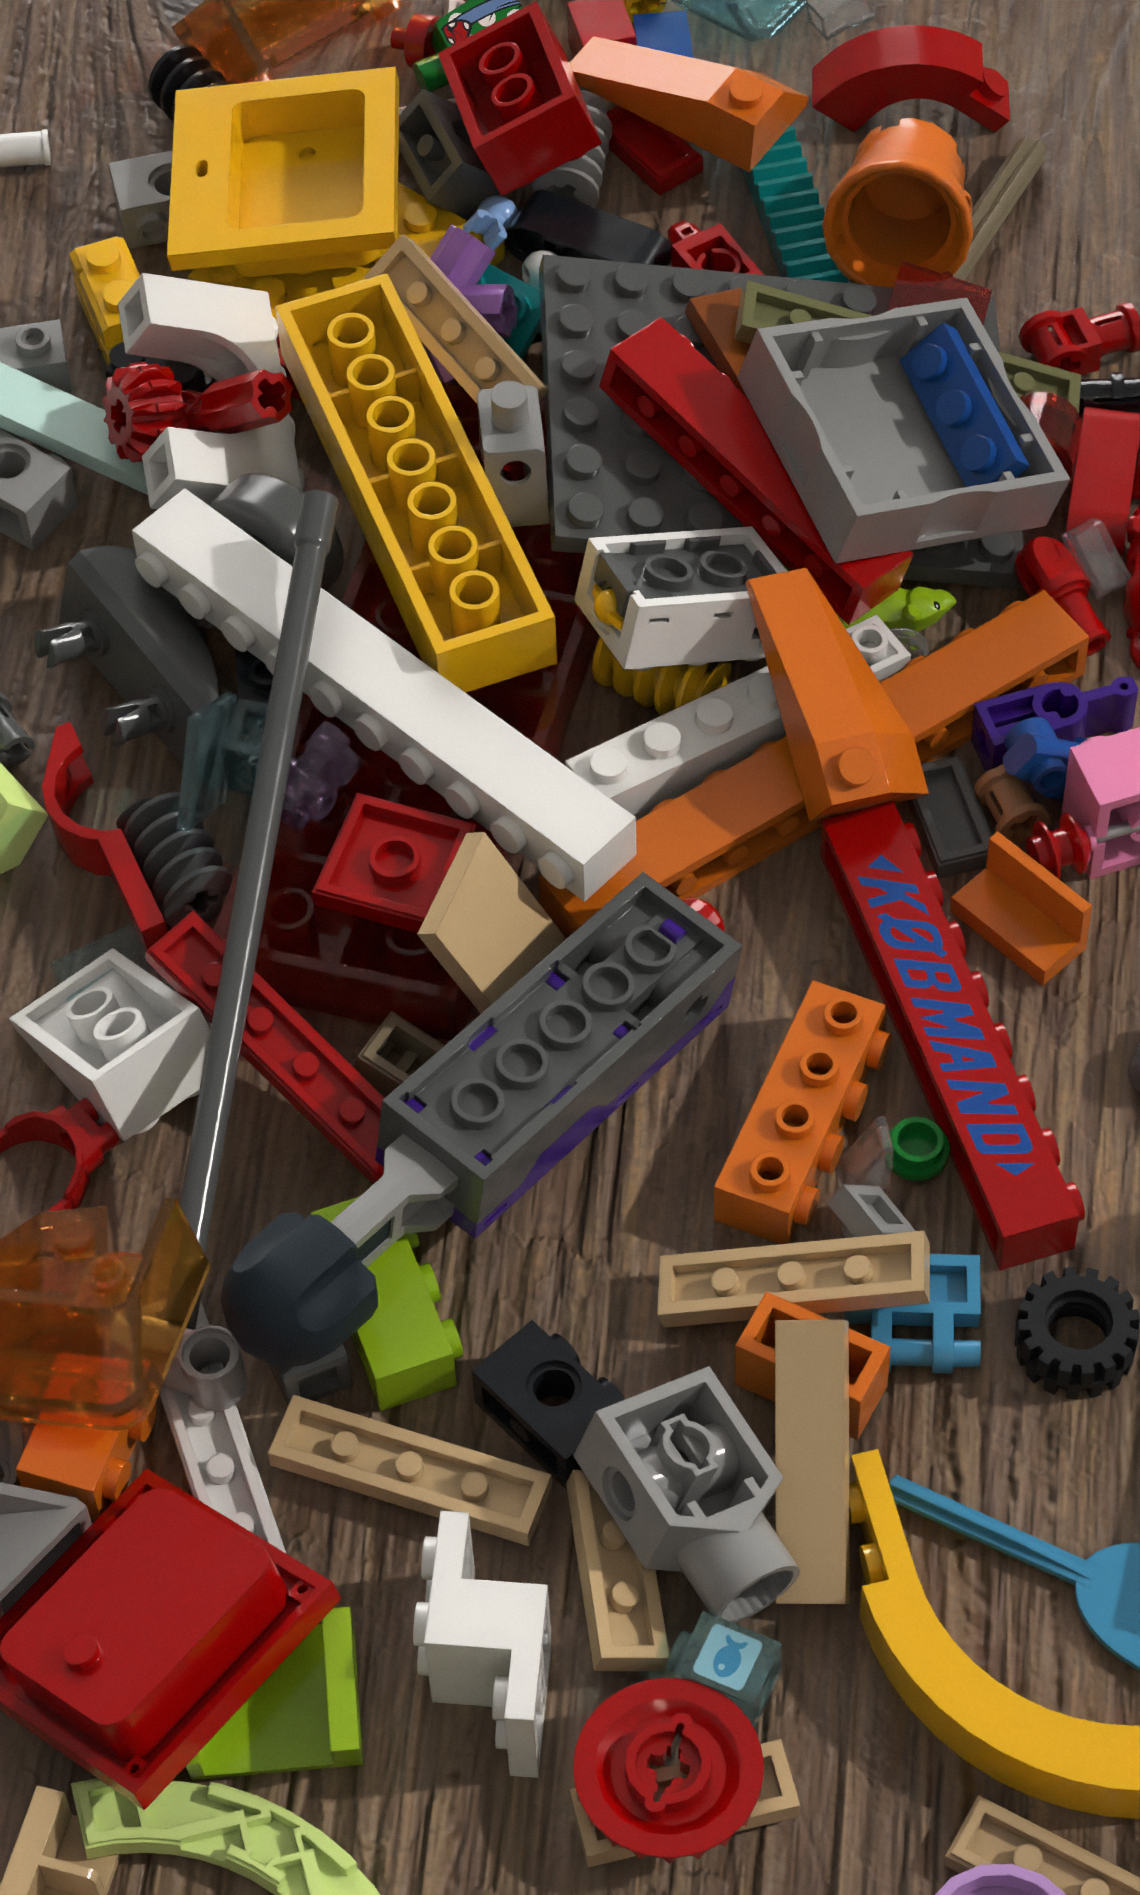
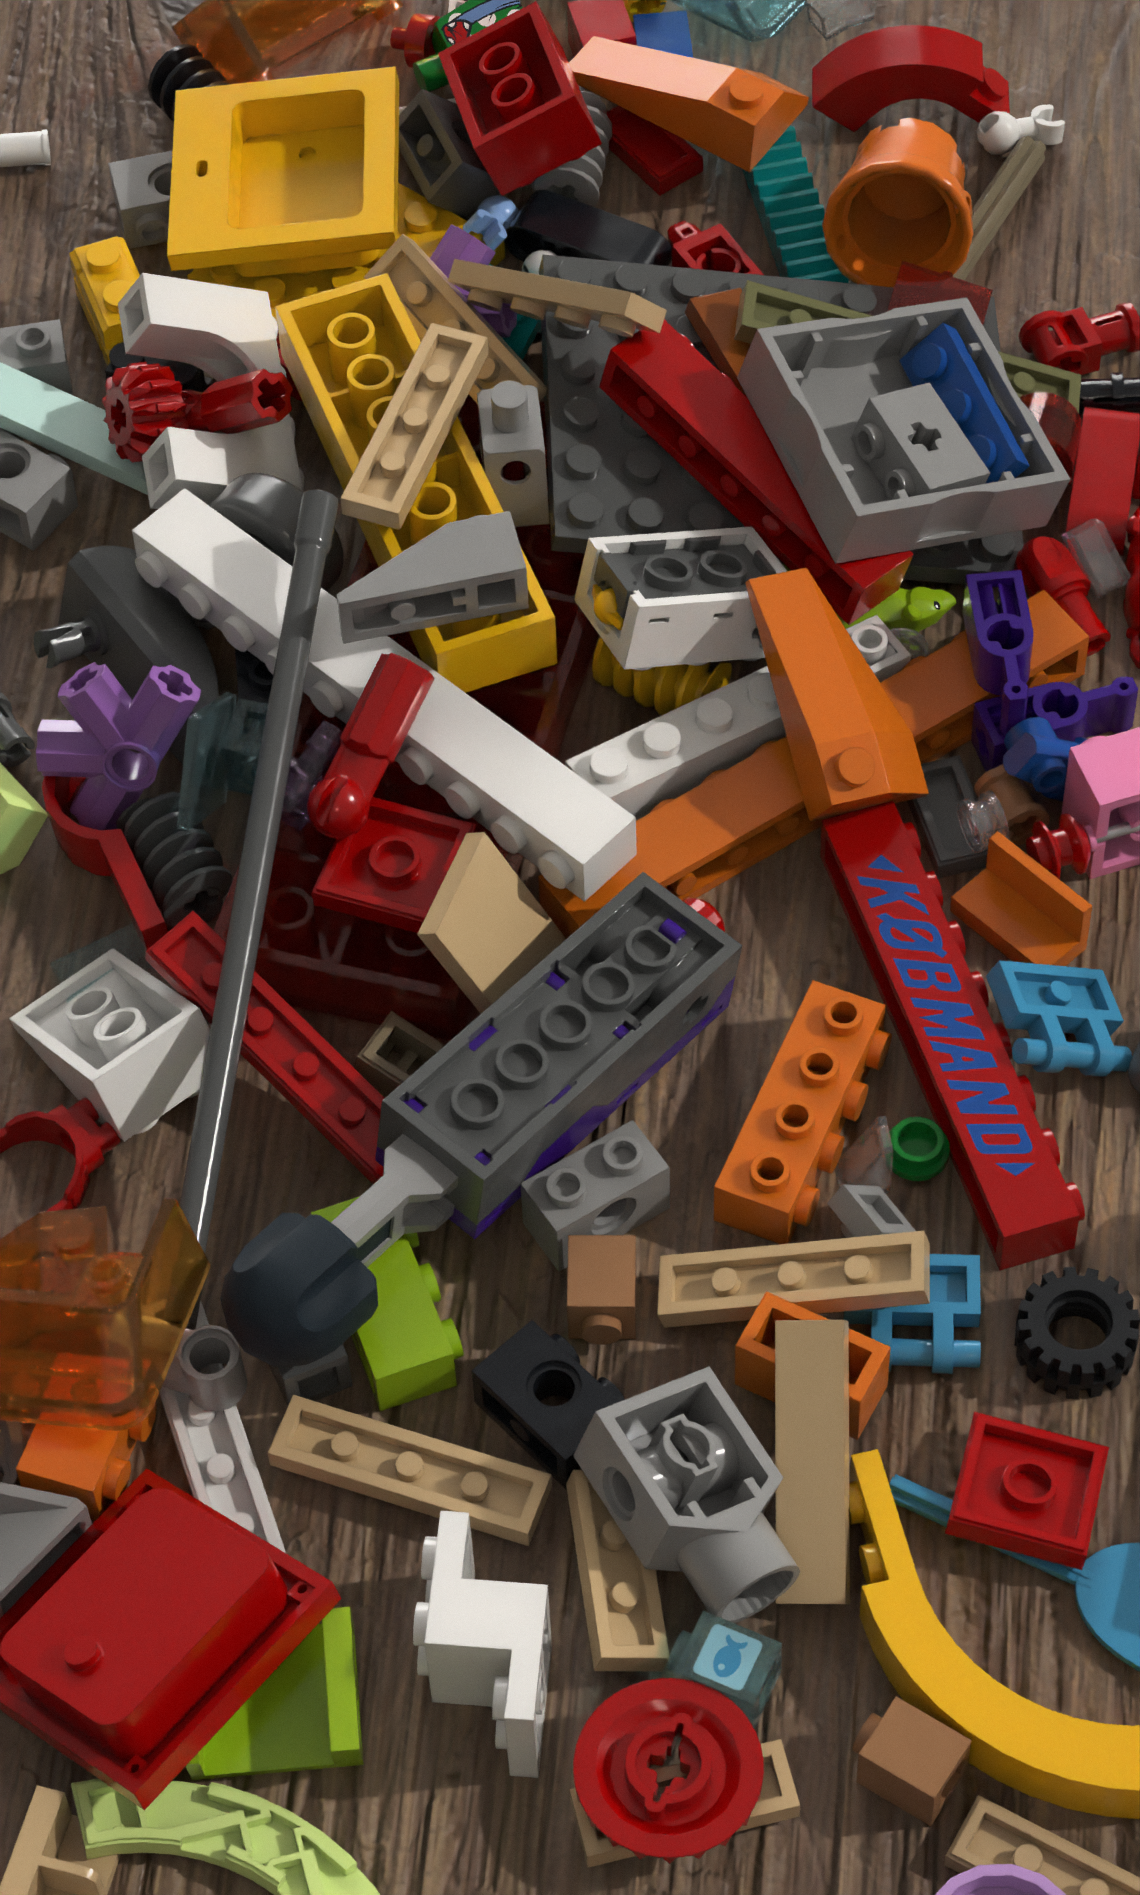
(106, 729): none -> medium lavender piece
(369, 744): none -> red piece
(414, 426): none -> tan plate
(446, 578): none -> light grey slope
(570, 300): none -> tan plate
(596, 1192): none -> light grey brick
(601, 1288): none -> medium nougat brick
(911, 1759): none -> medium nougat brick
(916, 444): none -> light grey brick
(981, 820): none -> clear bush
(1000, 639): none -> dark purple piece
(1001, 131): none -> white arm
(1027, 1490): none -> red tile
(1056, 1002): none -> dark azure plate

